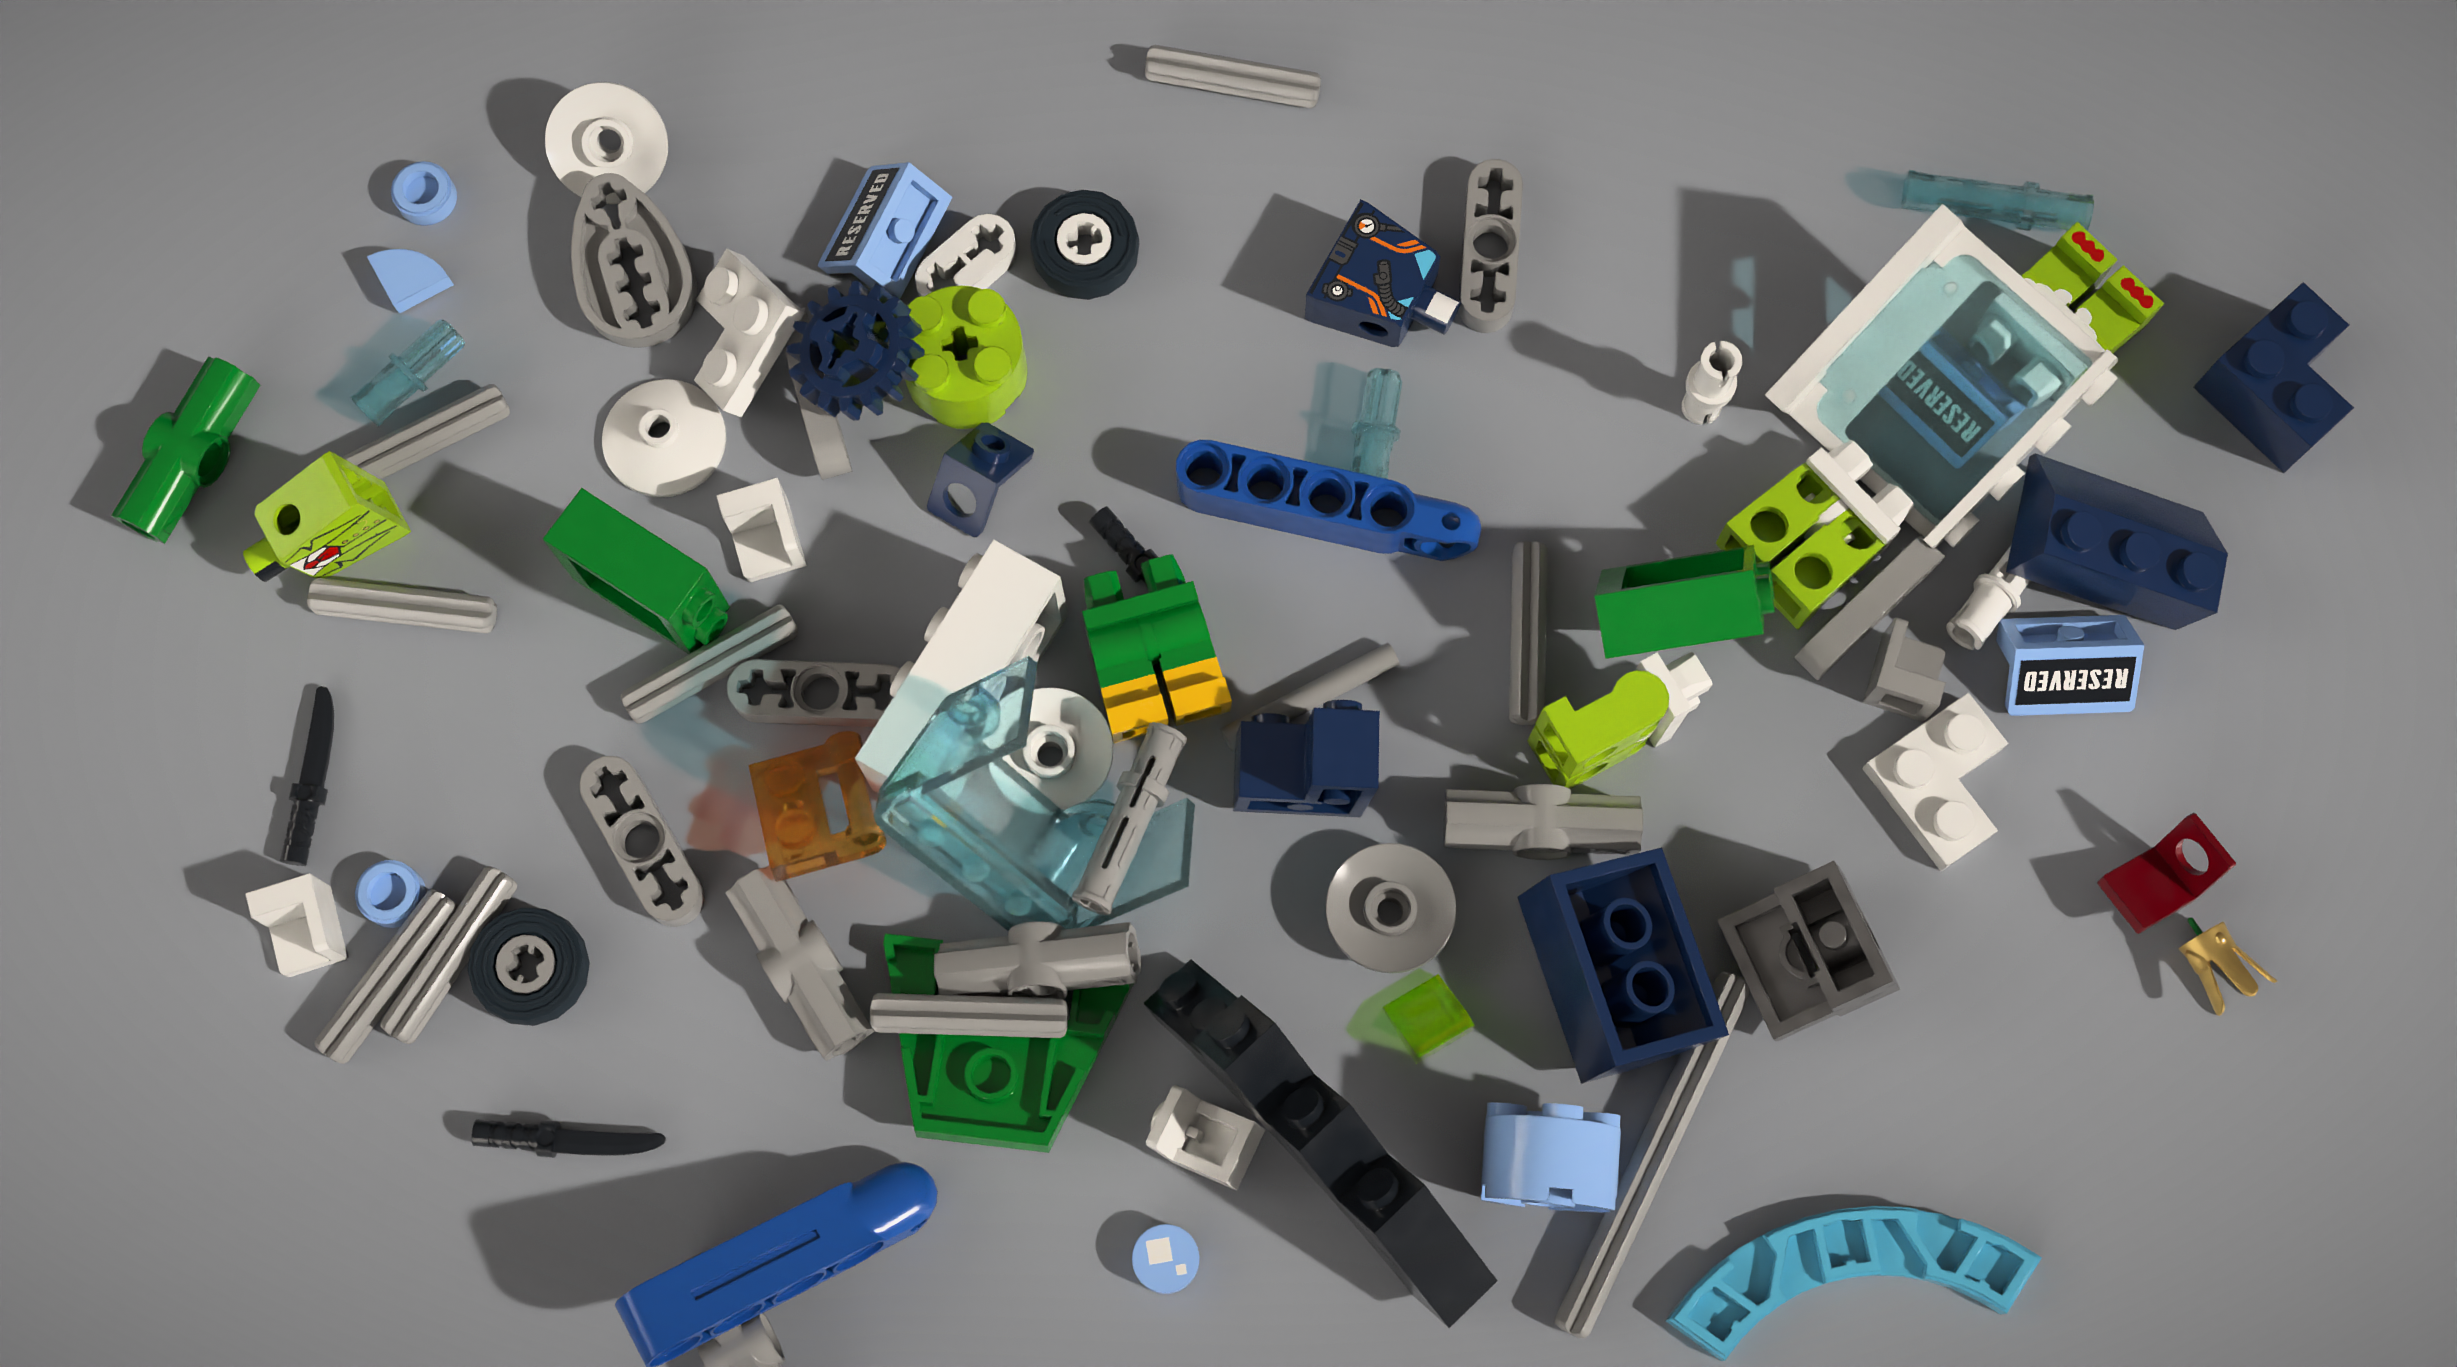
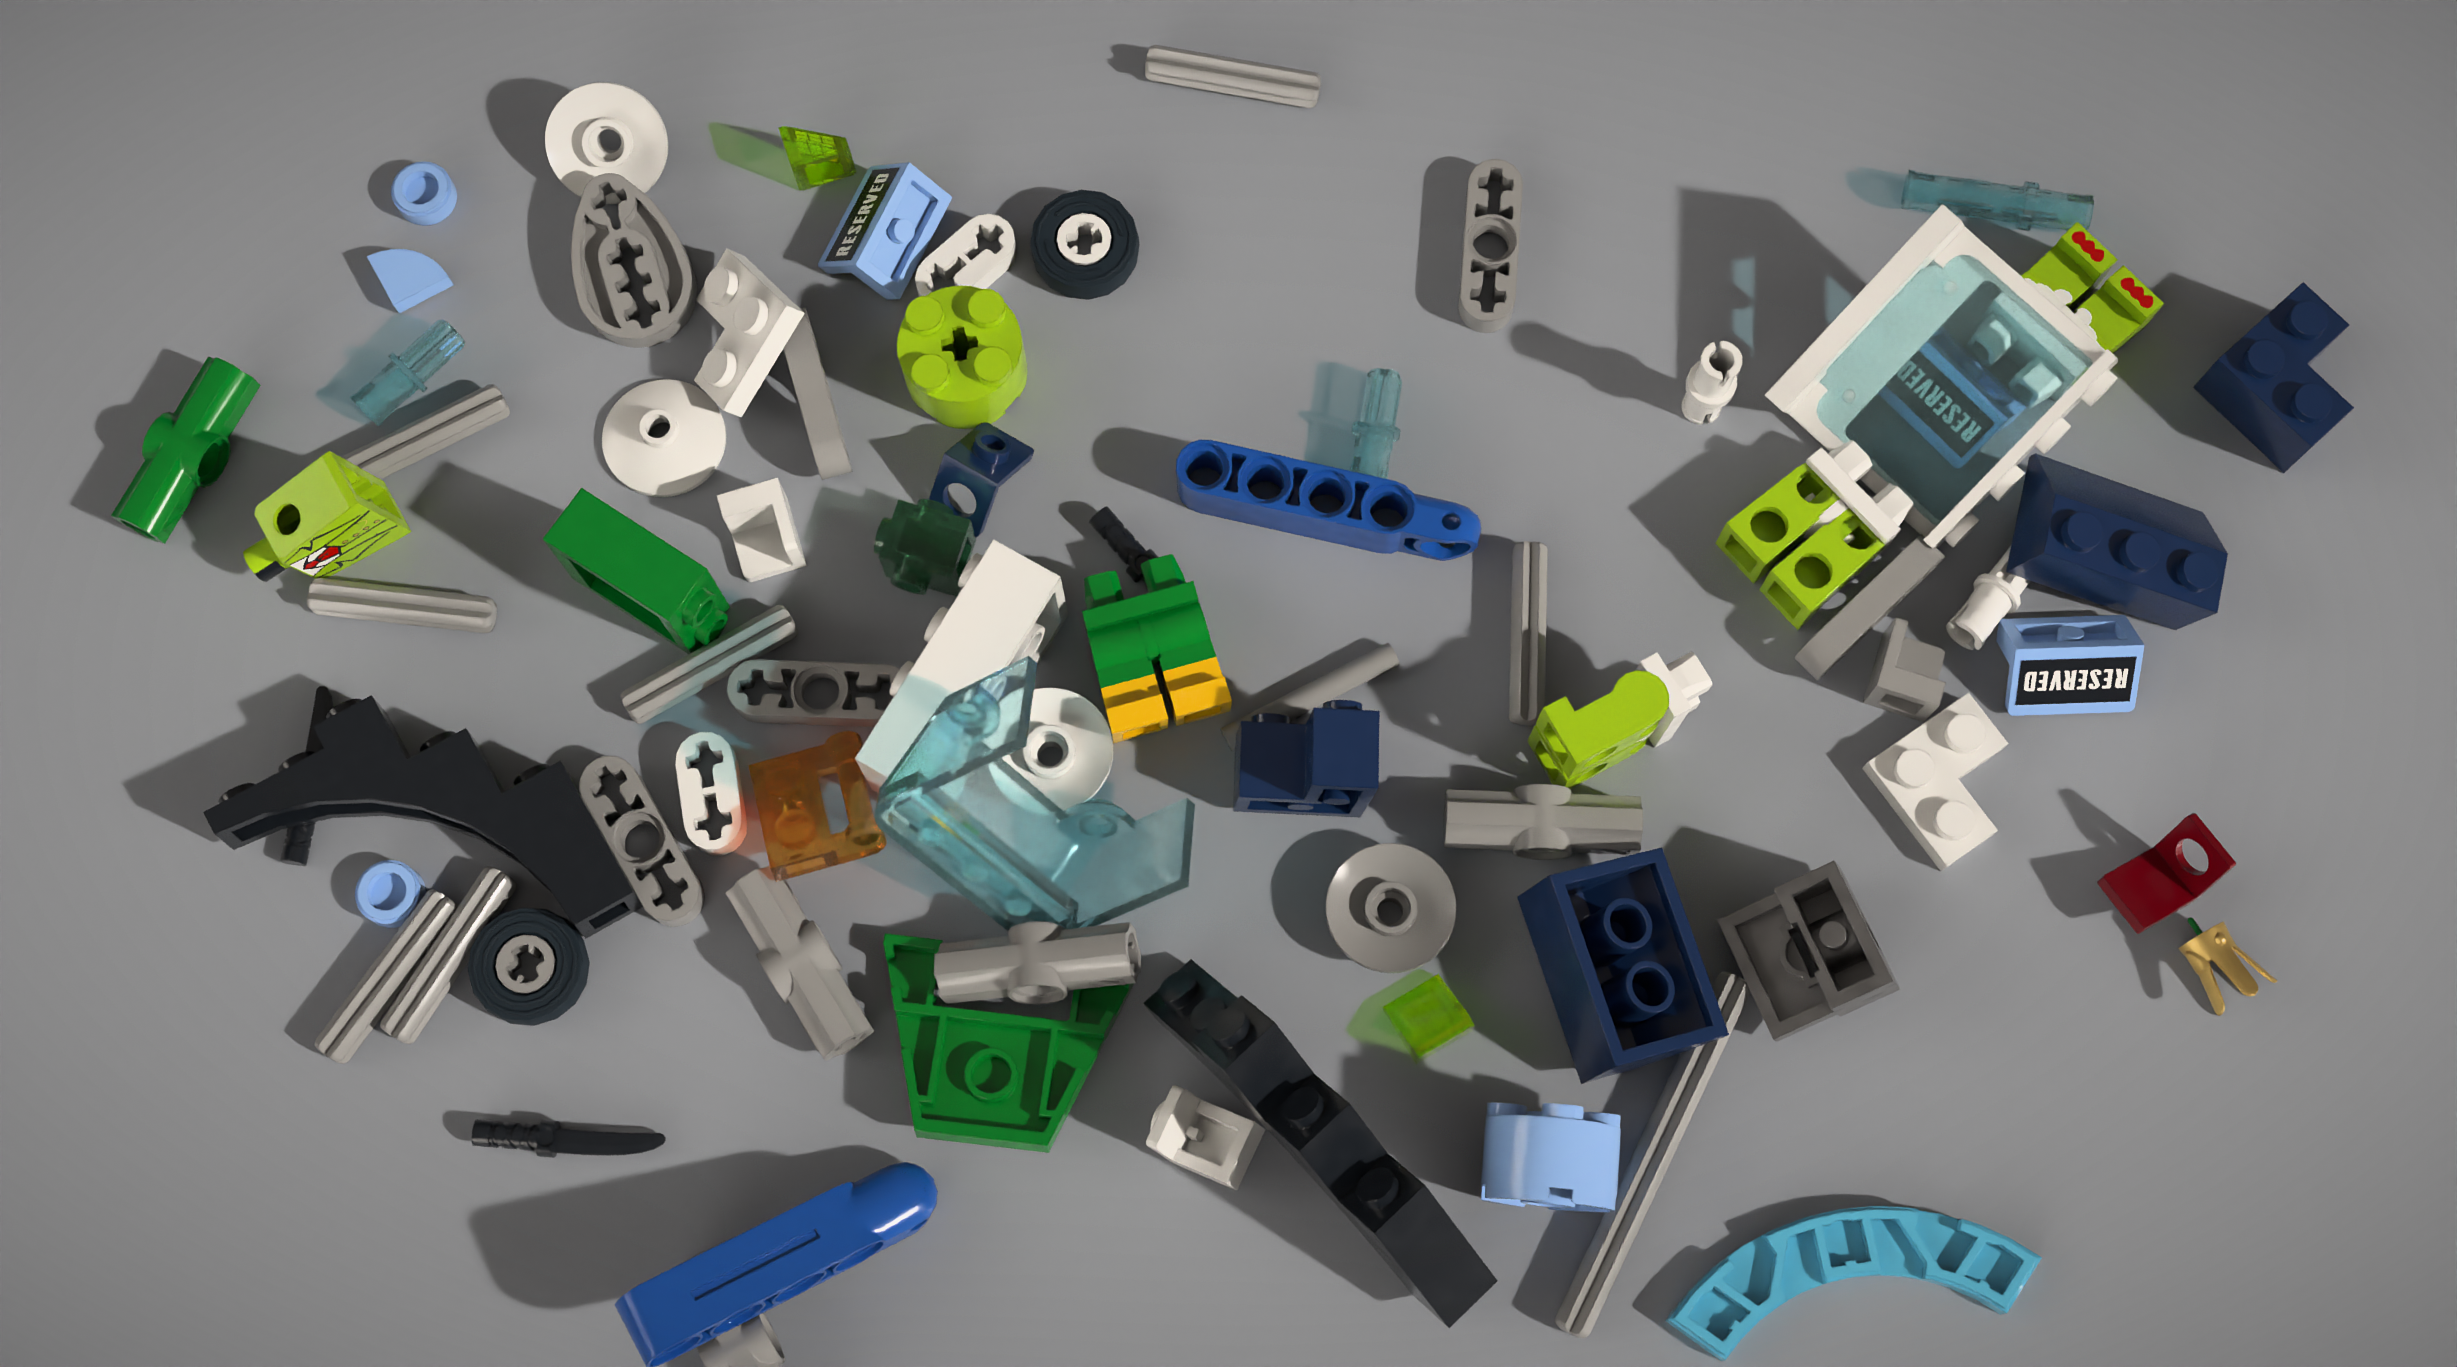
(300, 923): white panel -> none
(449, 784): none -> black arch
(696, 796): none -> white beam
(816, 157): none -> clear neon green slope
(855, 350): dark blue gear -> none
(924, 547): none -> clear green brick
(969, 1015): light grey axle -> none
(1140, 793): light grey pin -> none
(1165, 1259): light blue tile -> none
(1379, 282): dark blue torso -> none
(1683, 601): green window -> none

